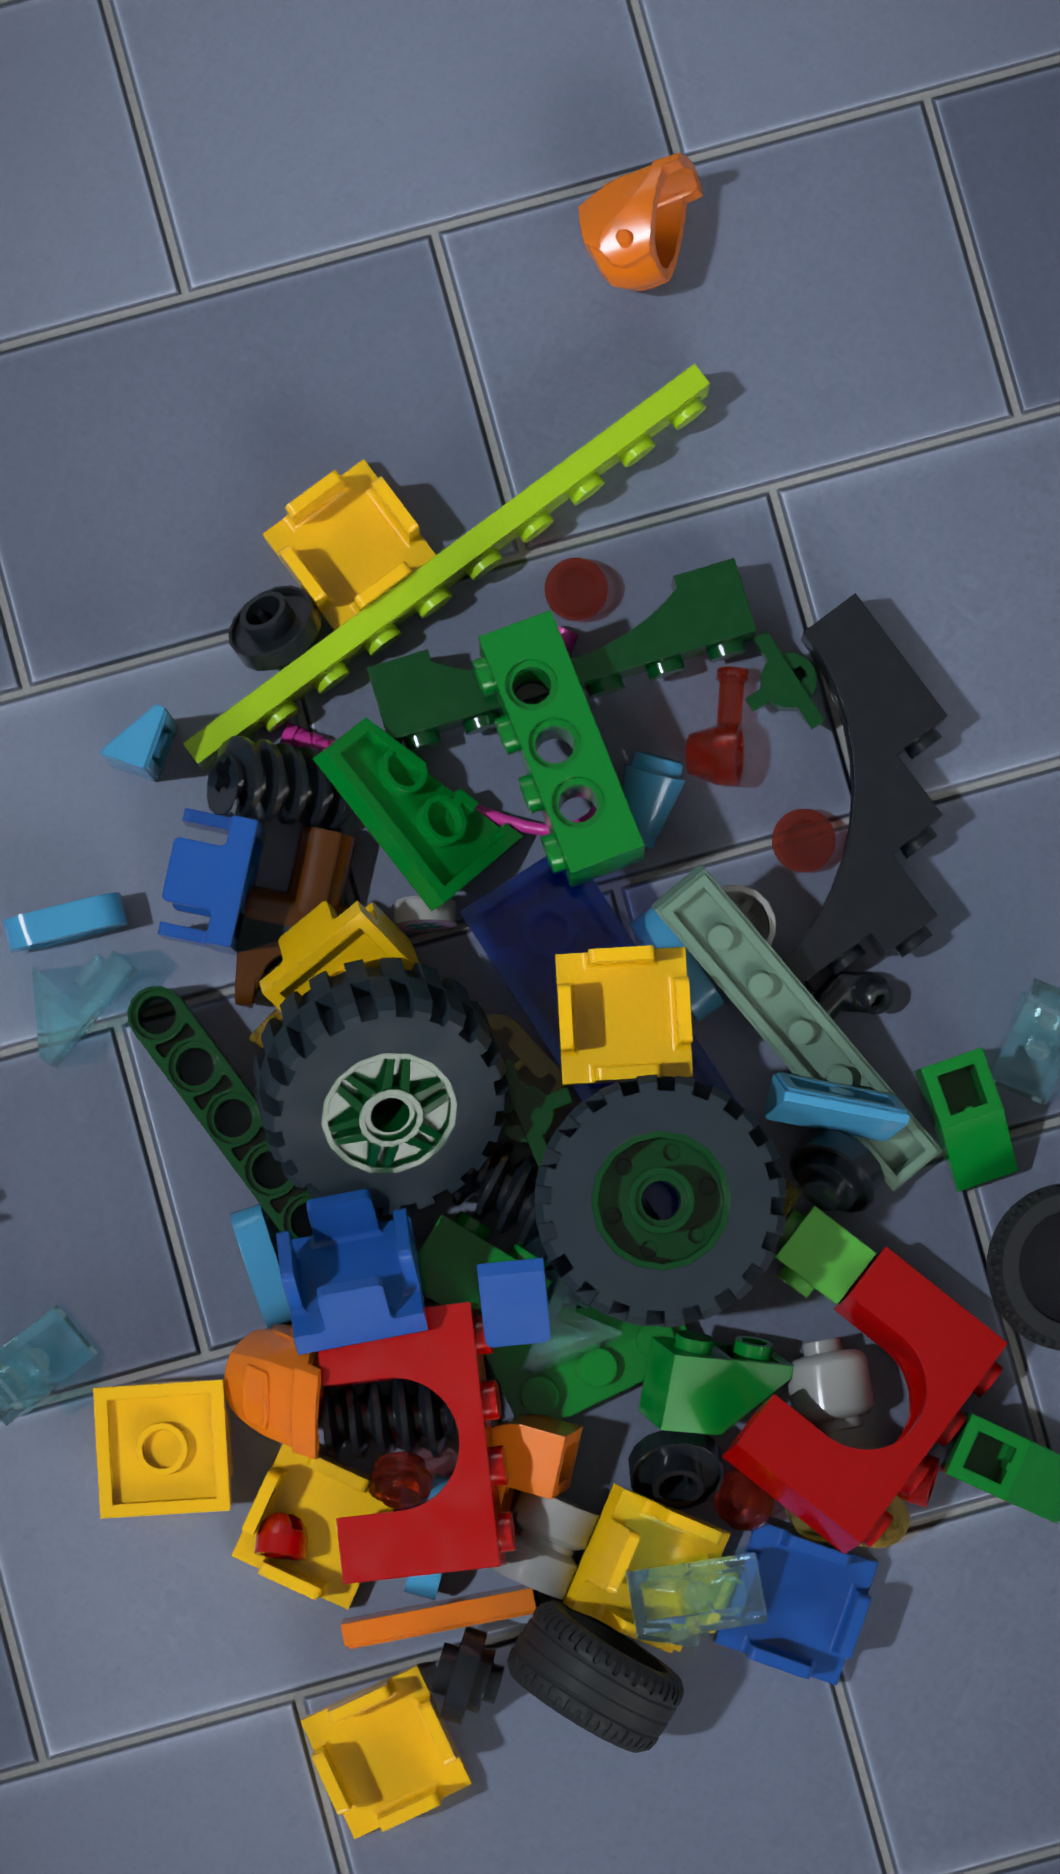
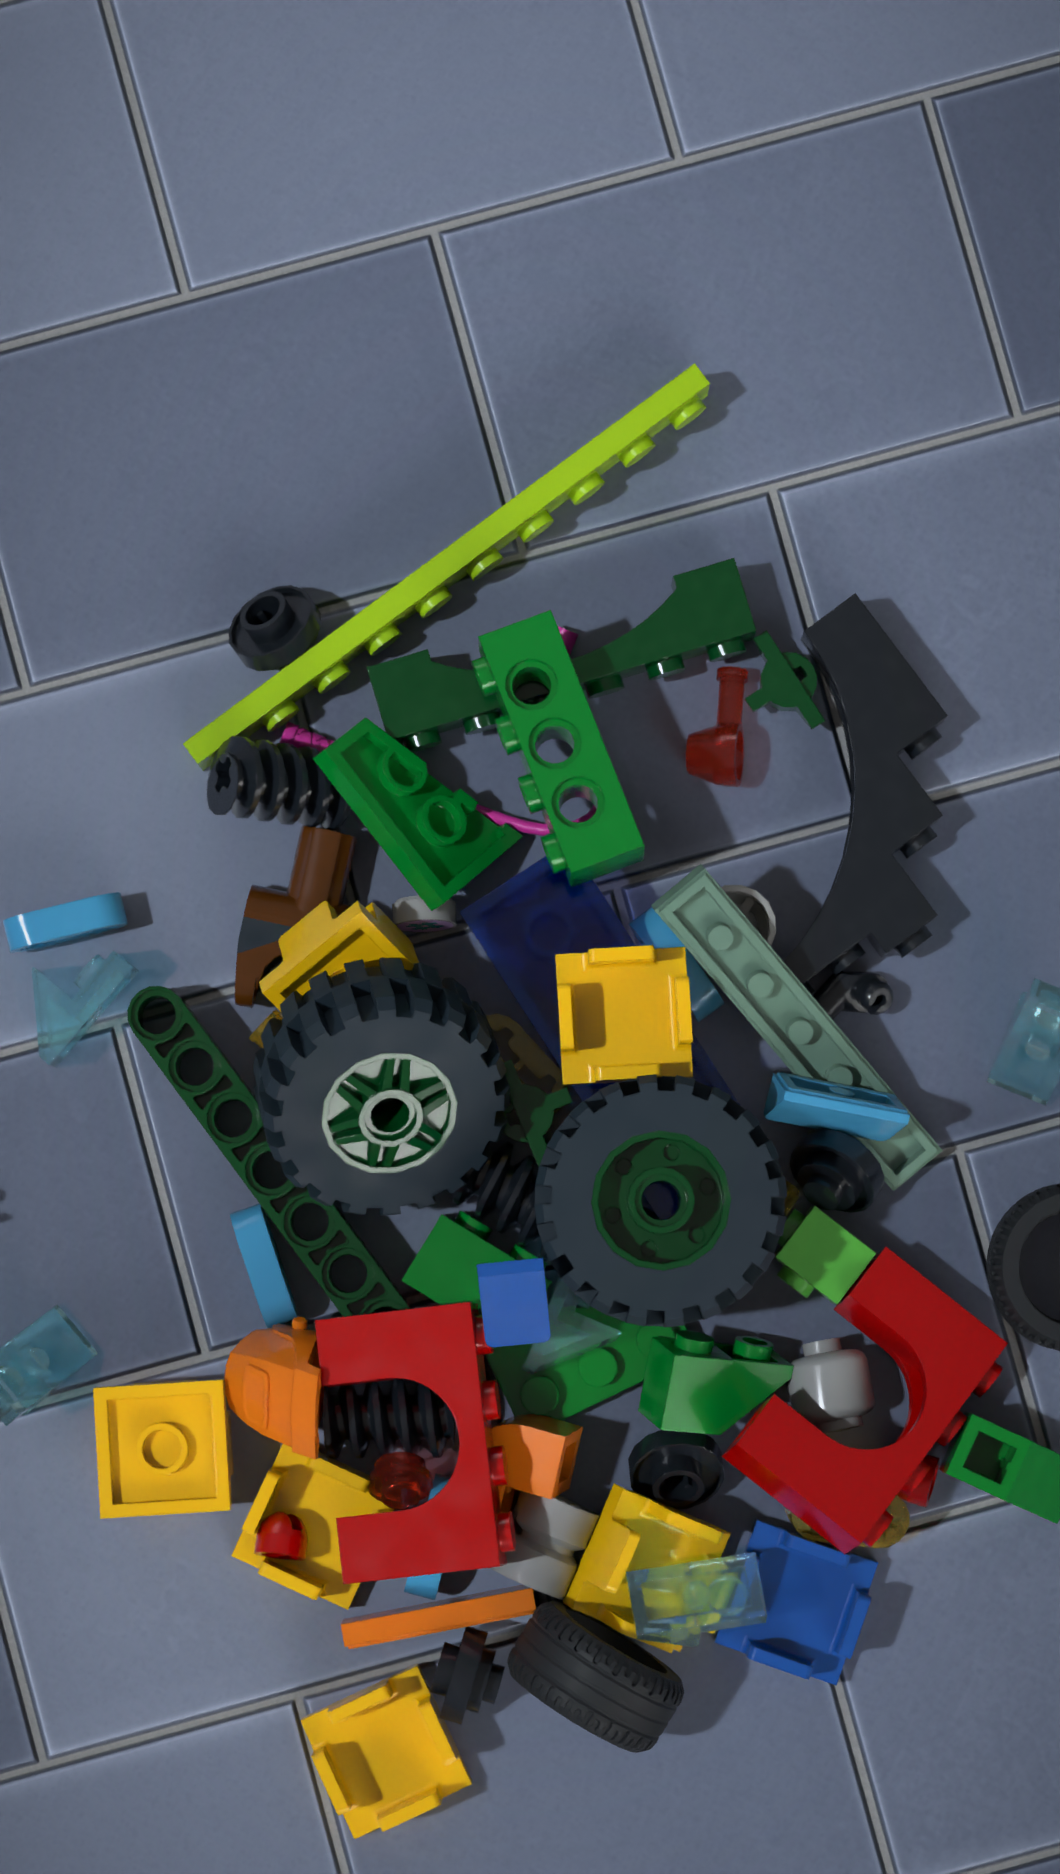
(143, 745): dark azure slope -> none
(213, 879): blue panel -> none
(348, 542): yellow panel -> none
(352, 1275): blue panel -> none
(576, 589): clear red plate -> none
(639, 222): orange helmet -> none
(651, 791): dark azure cone -> none
(742, 1502): clear red plate -> none
(803, 840): clear red plate -> none
(968, 1118): green slope -> none

